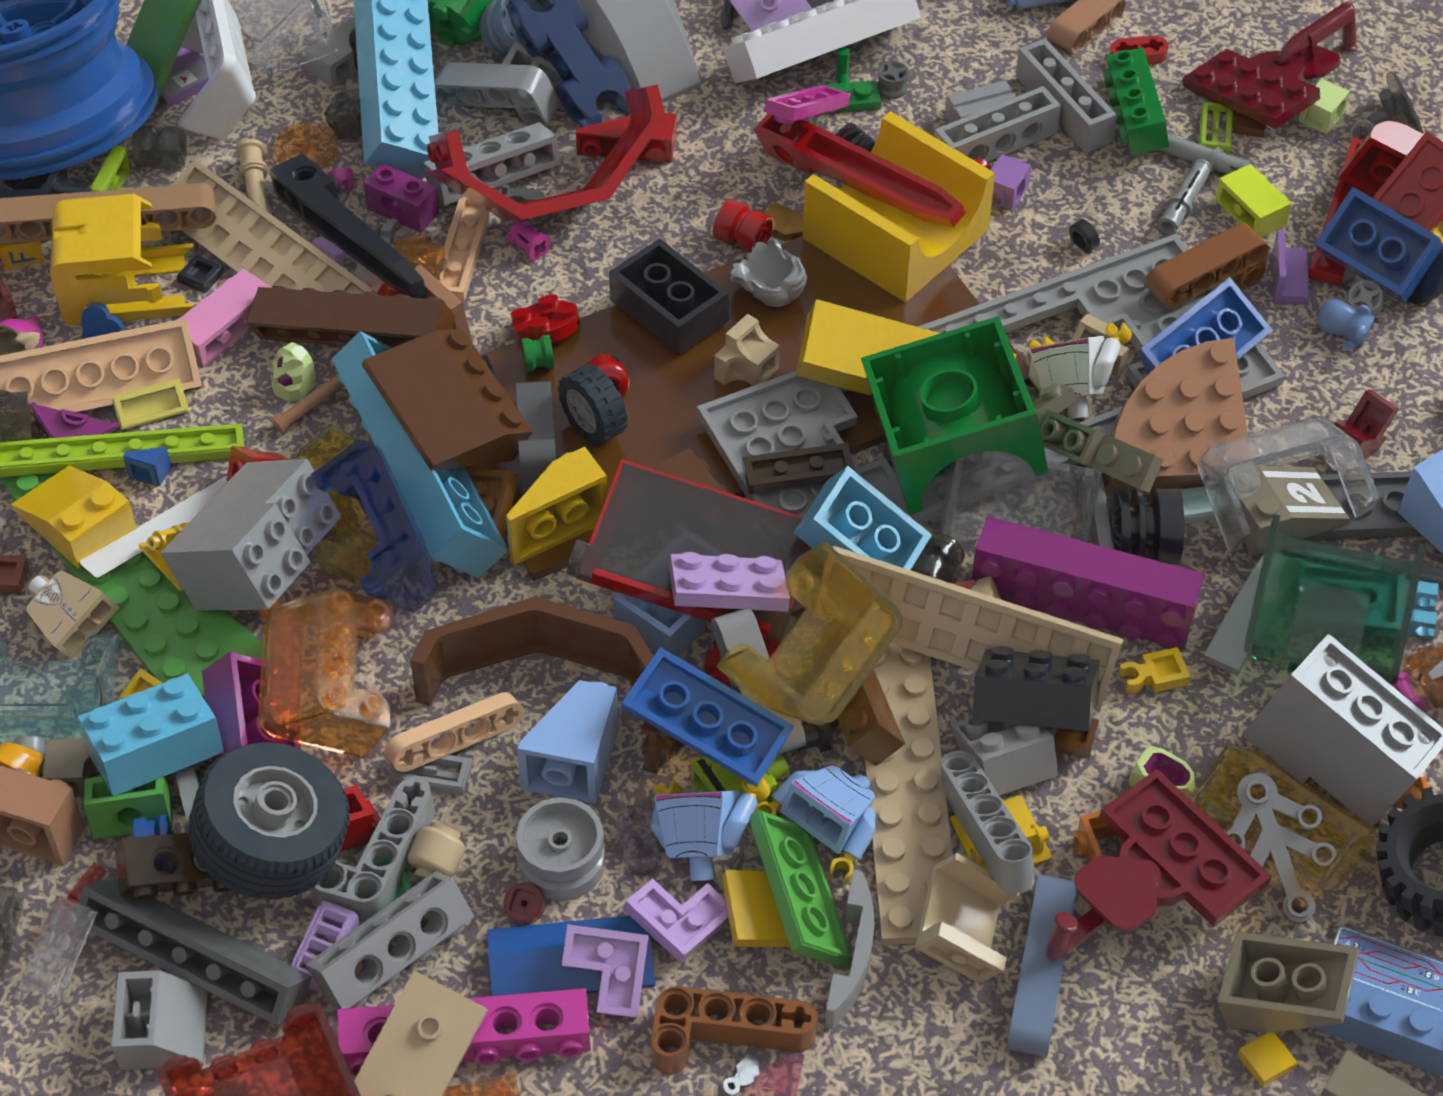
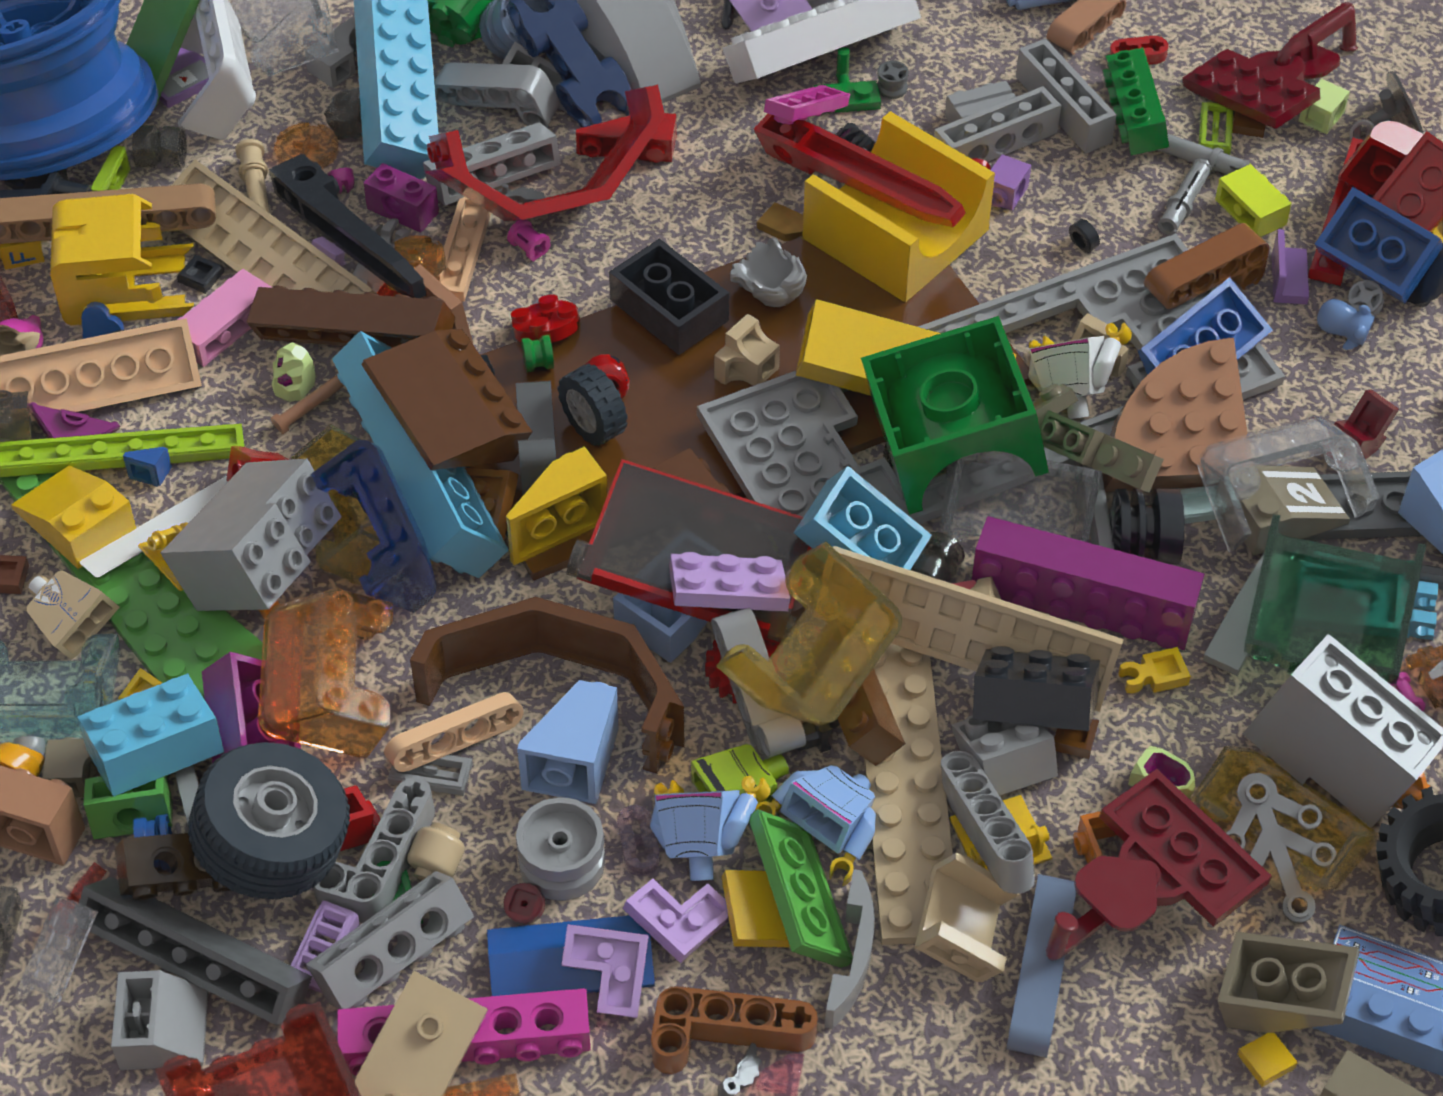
(150, 403): light yellow tile -> none
(708, 716): blue slope -> none
(741, 226): red wheel -> none
(795, 467): dark brown plate -> none

